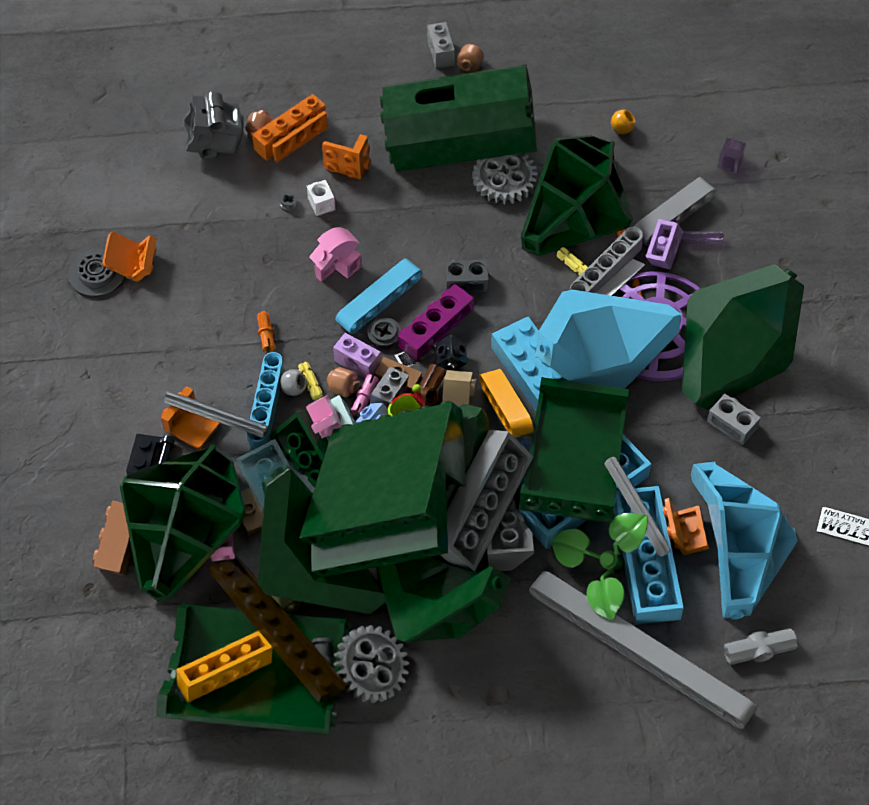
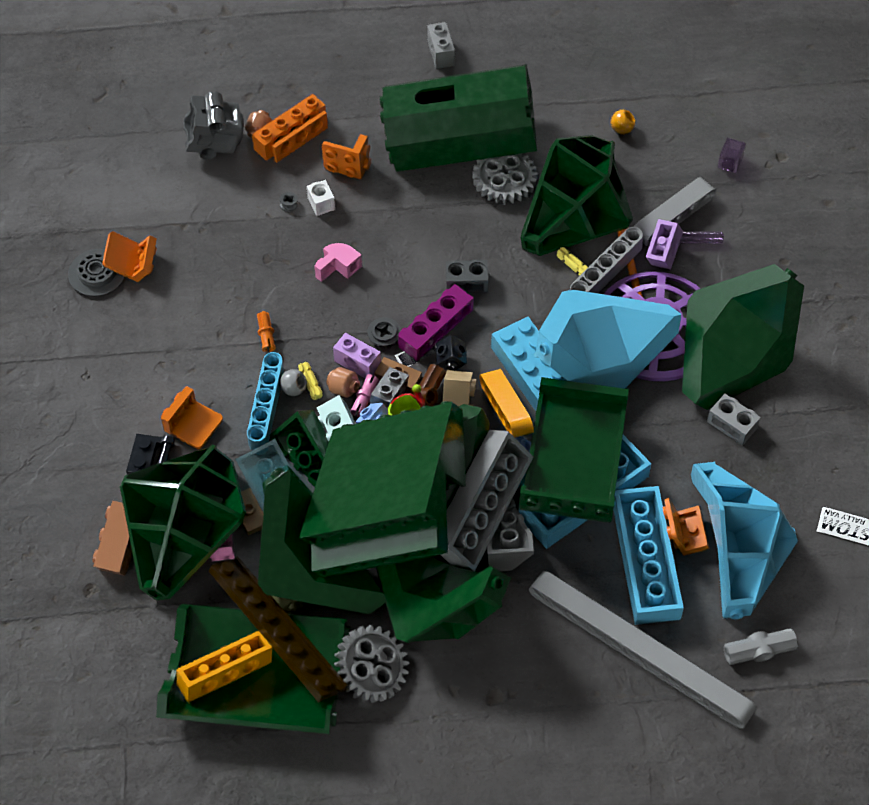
(215, 414): dark grey axle -> none
(323, 416): bright pink brick -> none
(324, 647): dark grey bush -> none
(333, 244): bright pink brick -> none
(378, 296): medium azure beam -> none
(470, 58): nougat head -> none
(570, 550): bright green plant -> none
(620, 278): white sticker -> none
(637, 505): light grey axle -> none

